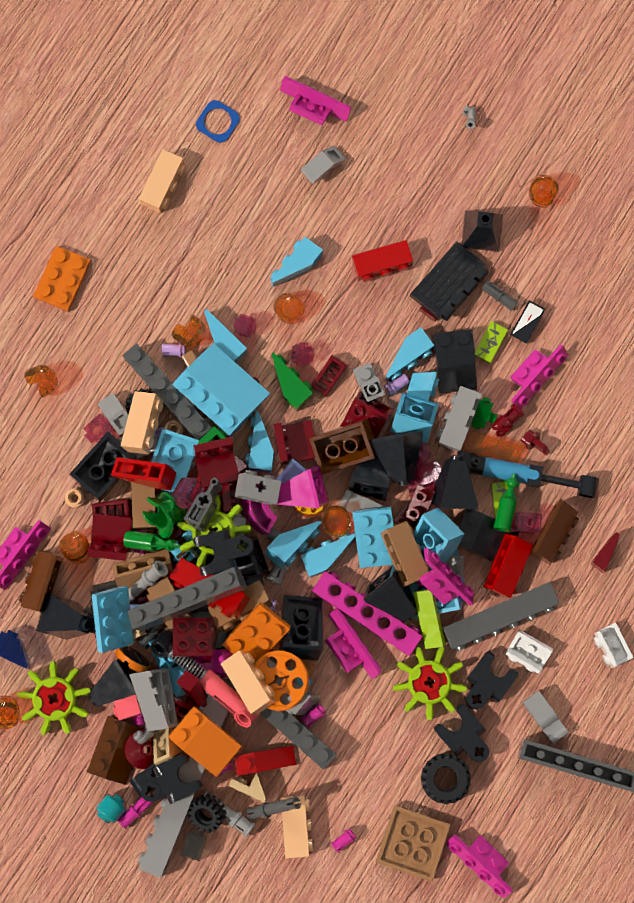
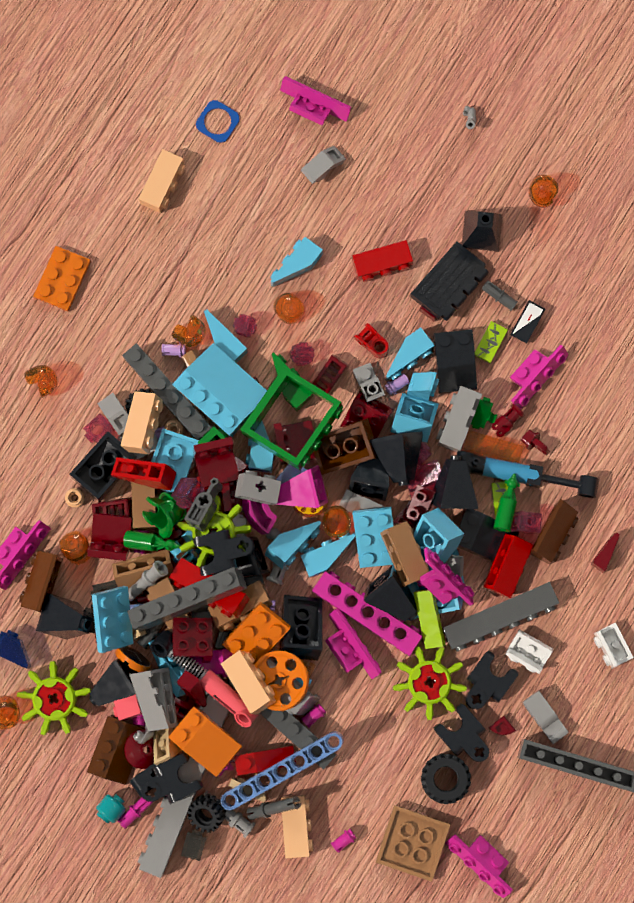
(267, 402): none -> green window
(275, 777): none -> medium blue beam
(369, 339): none -> red piece
(502, 727): none -> dark red tile

